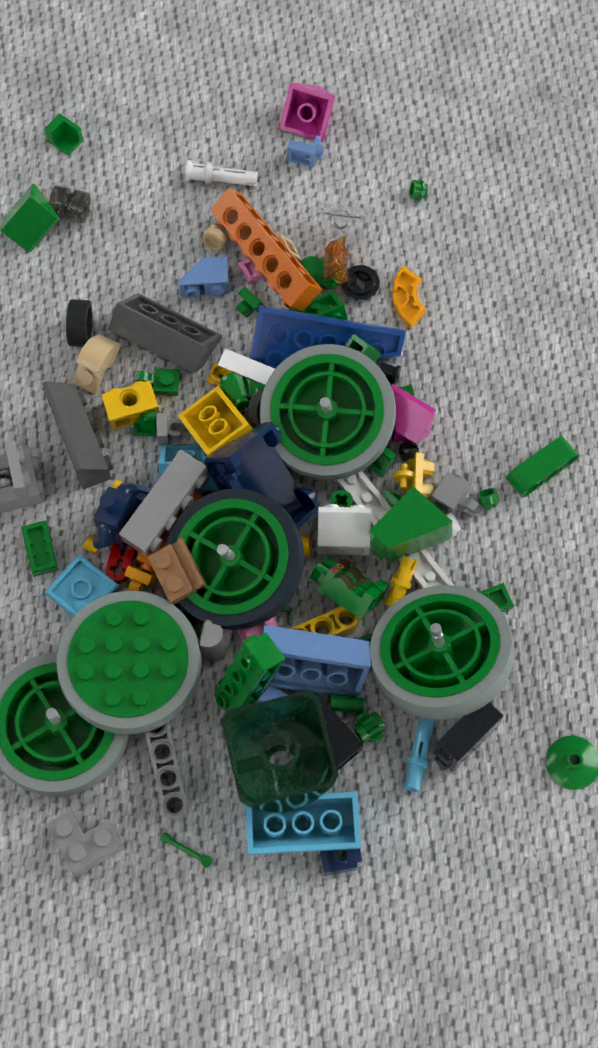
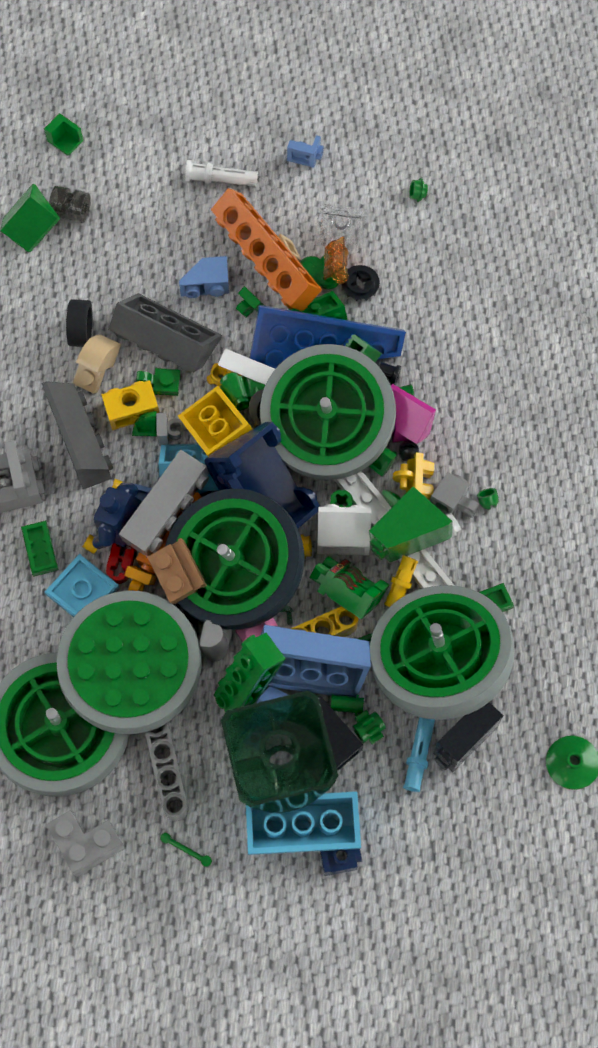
(214, 237): tan tile -> none
(249, 272): bright pink tile -> none
(307, 110): dark pink slope -> none
(405, 297): light orange tile -> none
(542, 466): green beam -> none

